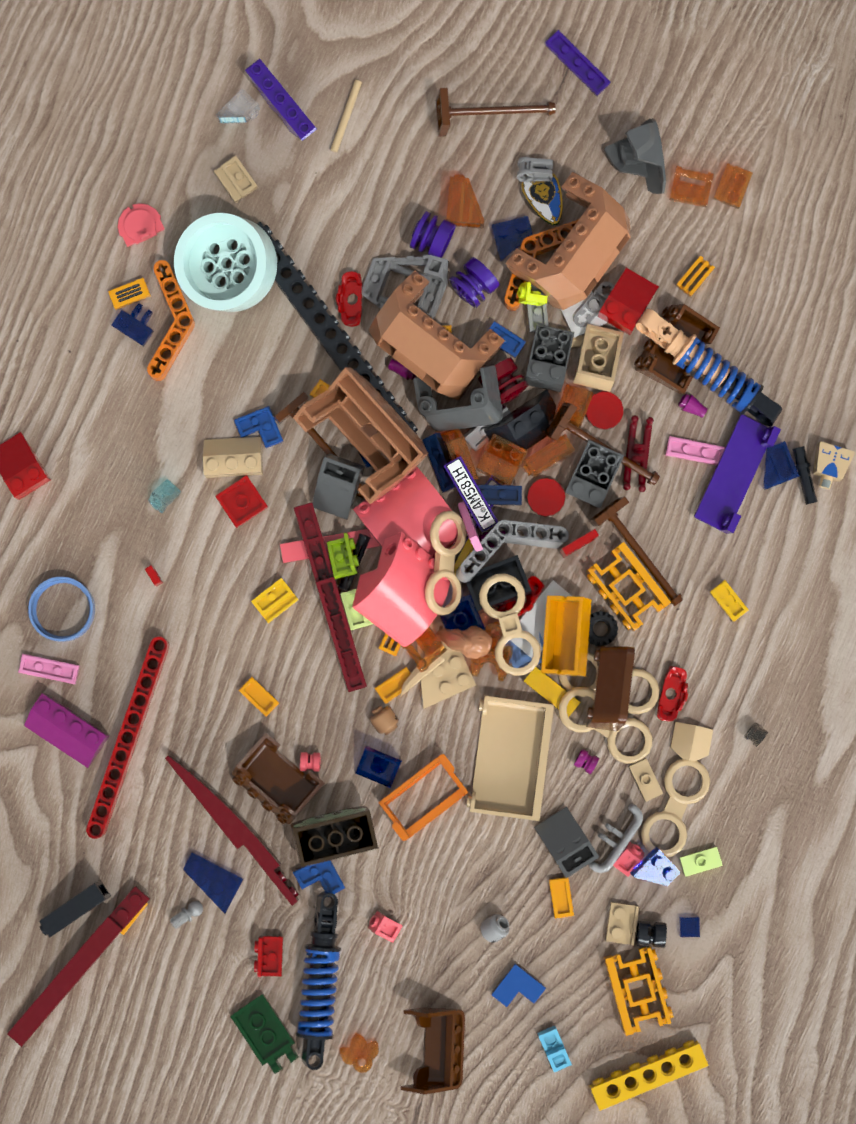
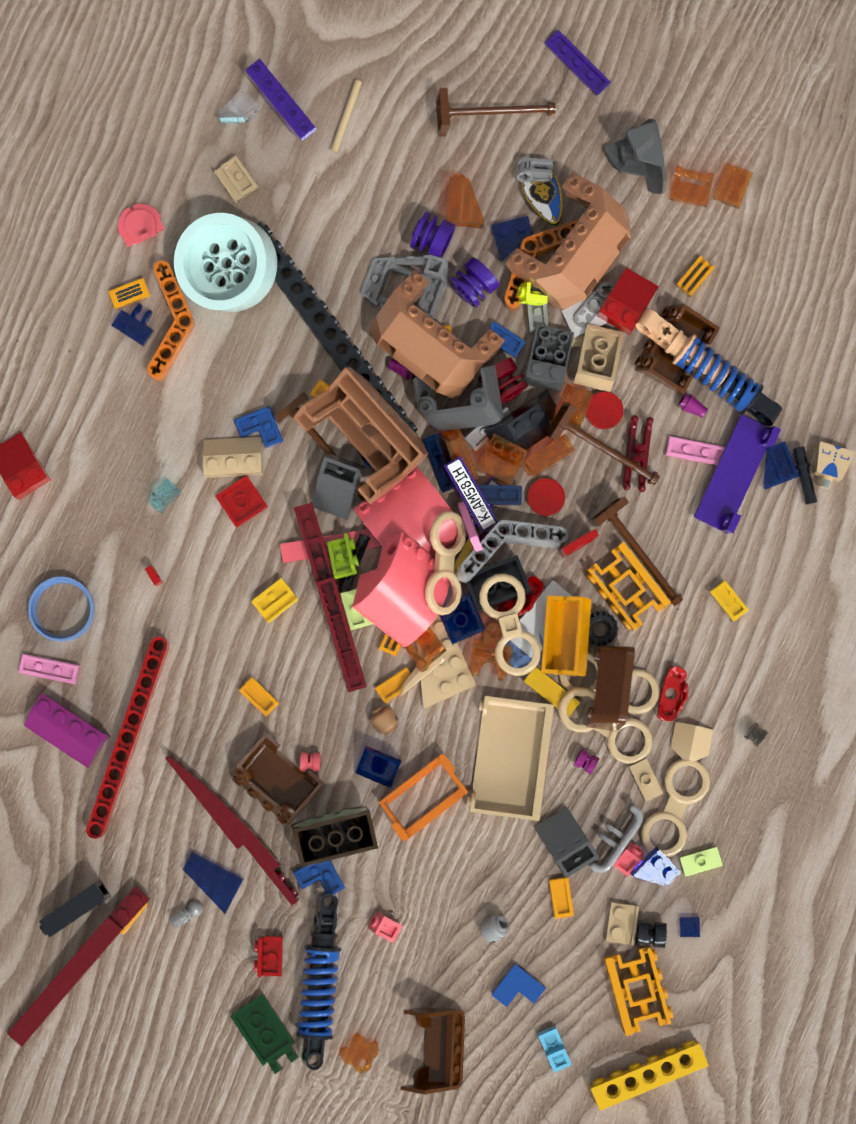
(350, 284): red piece -> none
(470, 642): nougat hair -> none
(594, 474): dark grey slope -> none

